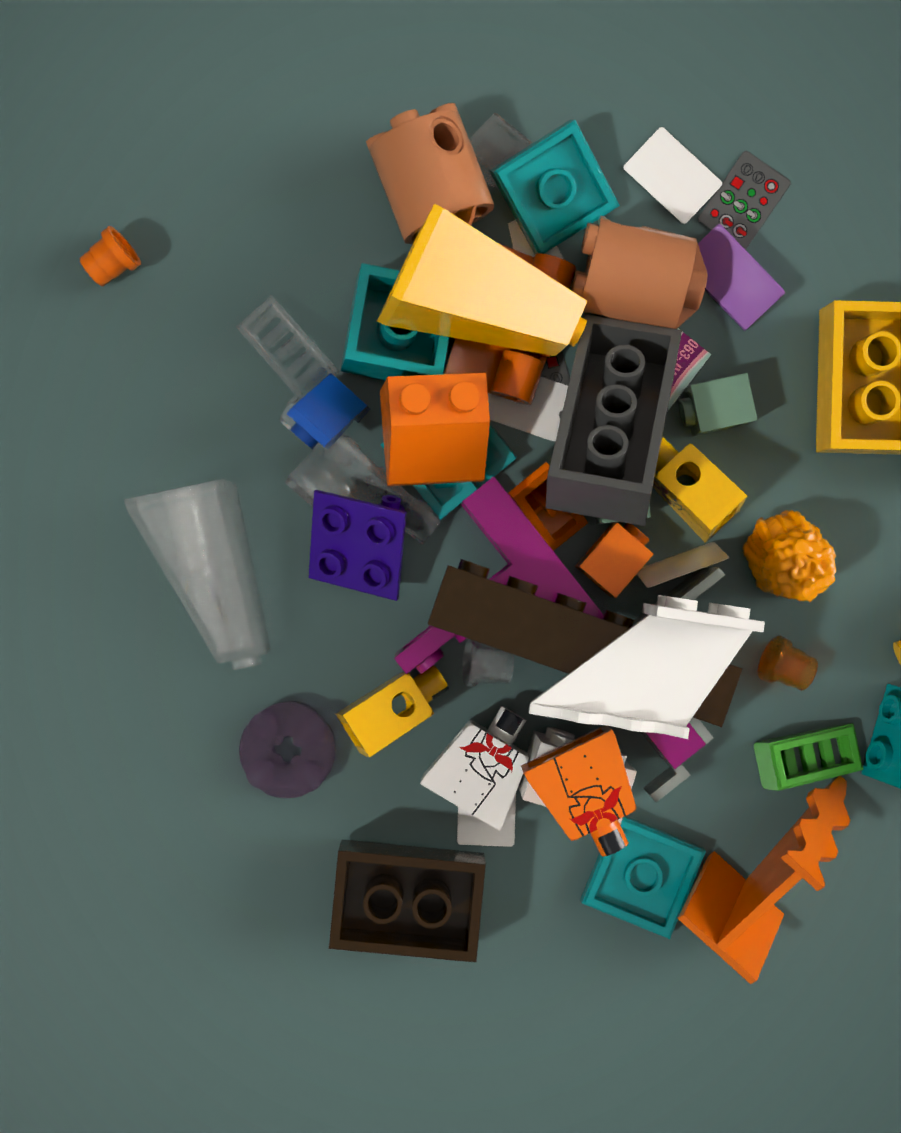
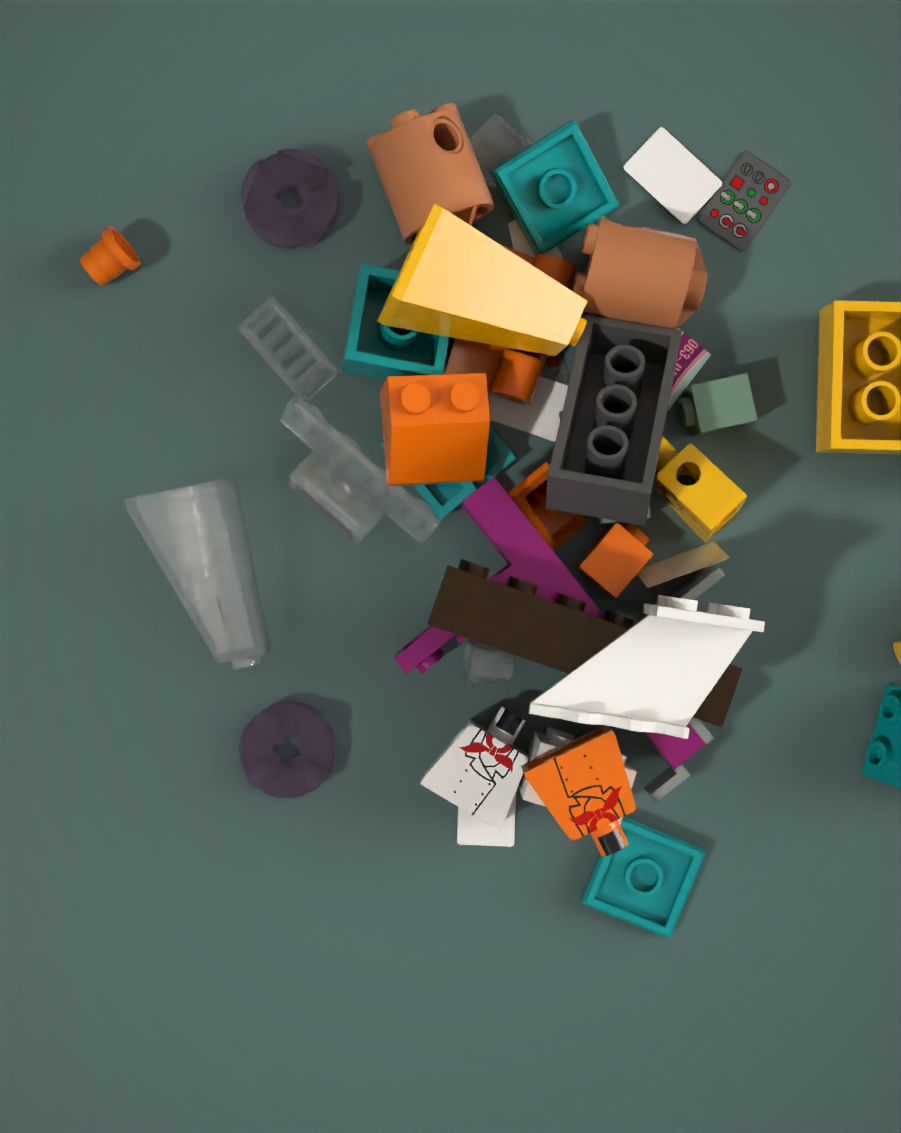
(277, 174): none -> clear purple plate
(326, 413): blue slope -> none
(358, 543): dark purple hinge -> none
(374, 723): yellow torso -> none
(407, 901): dark brown brick -> none
(737, 278): medium lavender slope -> none
(739, 913): orange piece -> none
(778, 762): bright green slope -> none
(786, 664): clear orange piece -> none
(790, 557): light orange hair -> none

